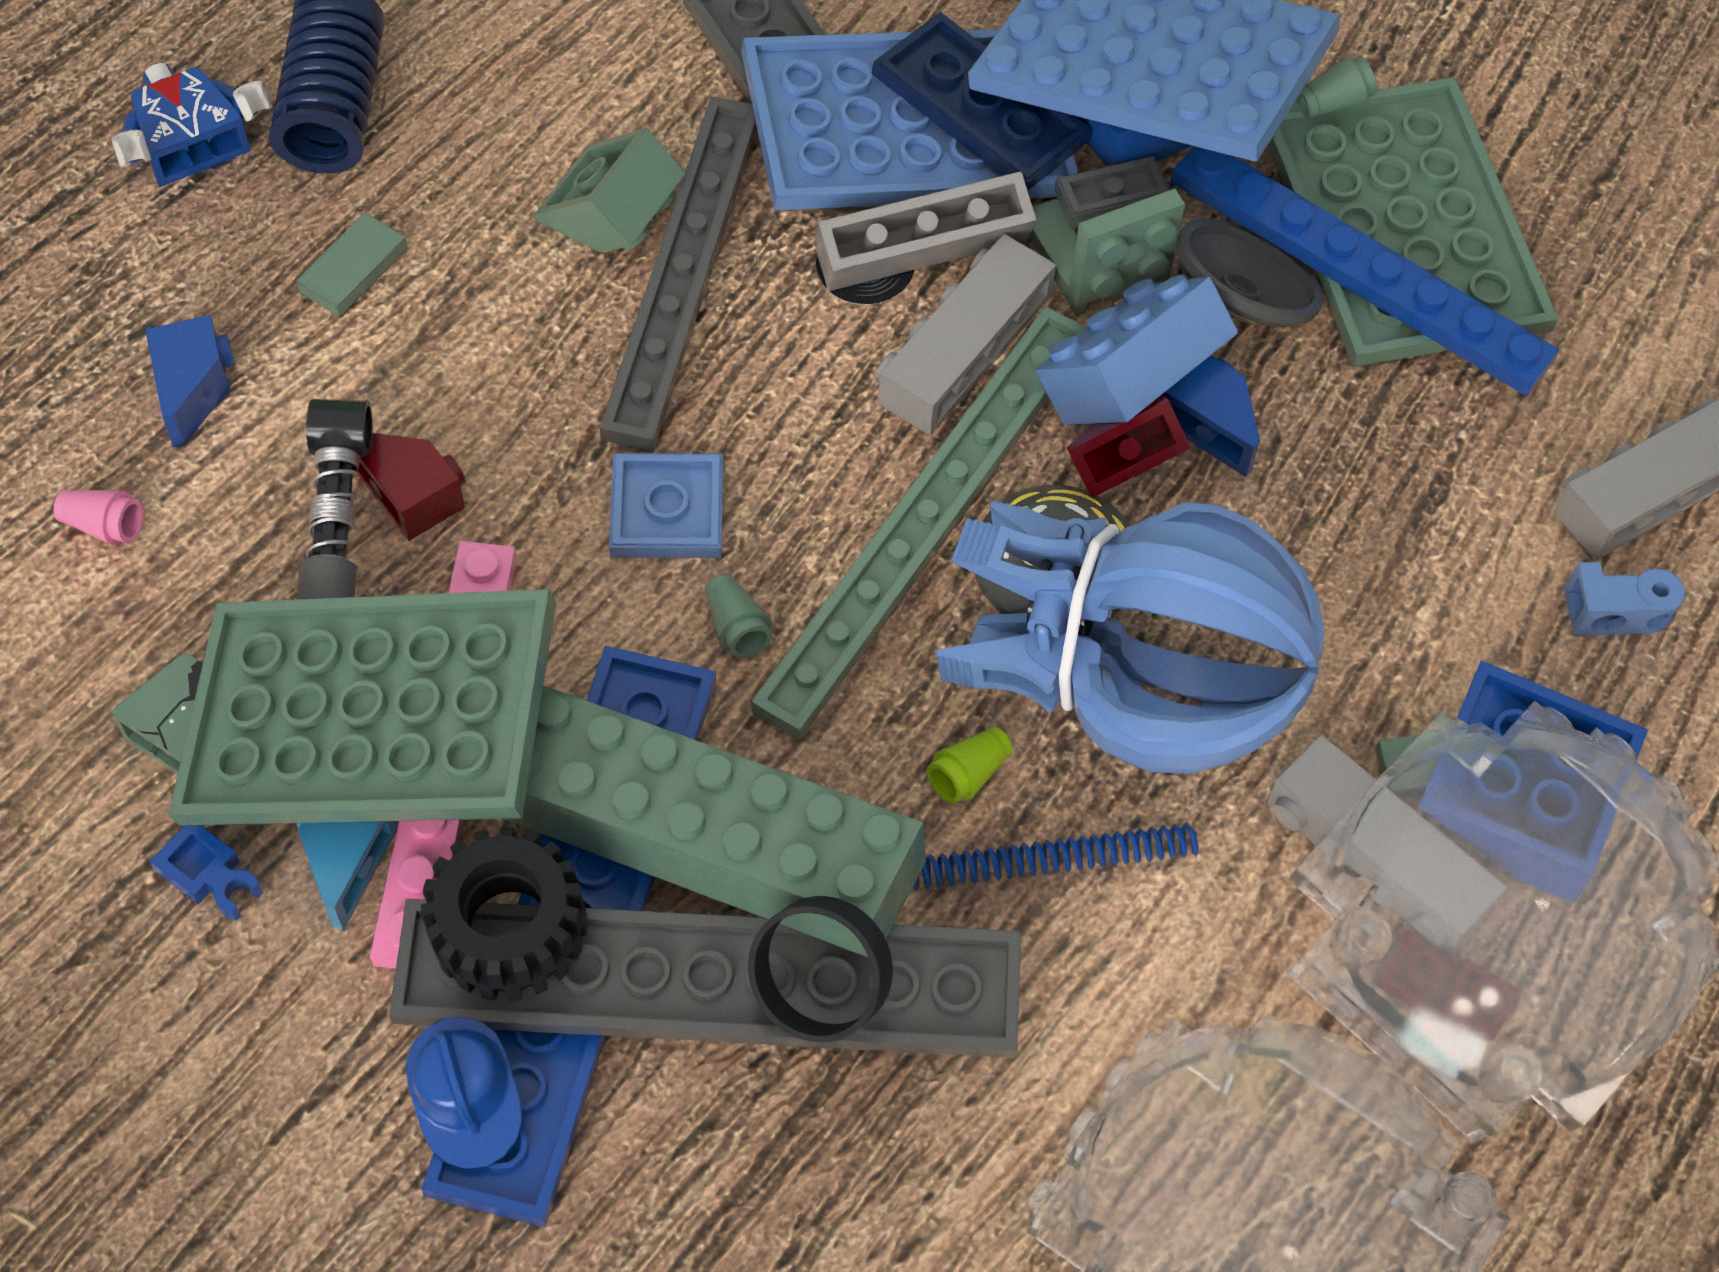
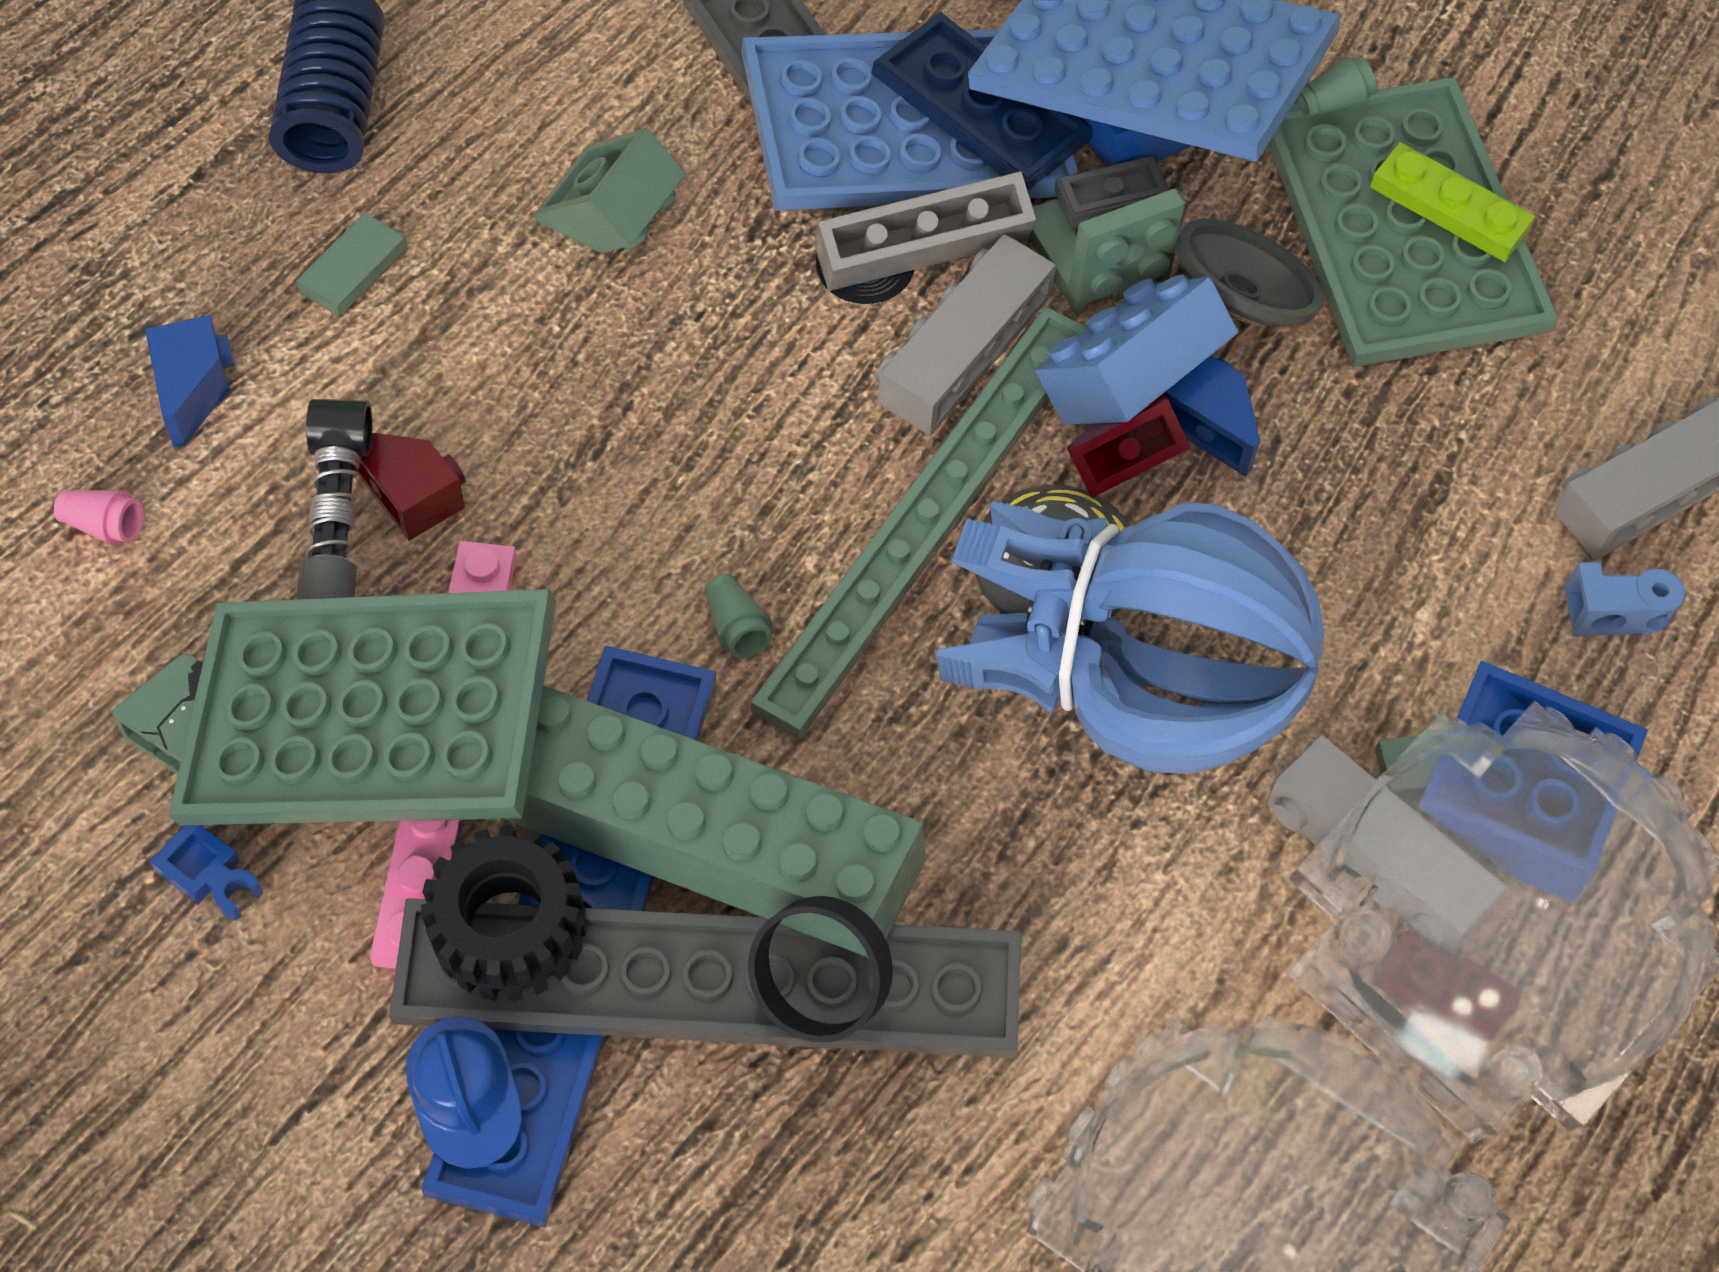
(187, 122): blue torso -> none
(344, 861): dark azure slope -> none
(666, 505): medium blue tile -> none
(680, 276): dark grey plate -> none
(968, 764): lime cone -> none
(1054, 851): blue piece -> none
(1366, 268): blue plate -> none
(1452, 201): none -> lime plate

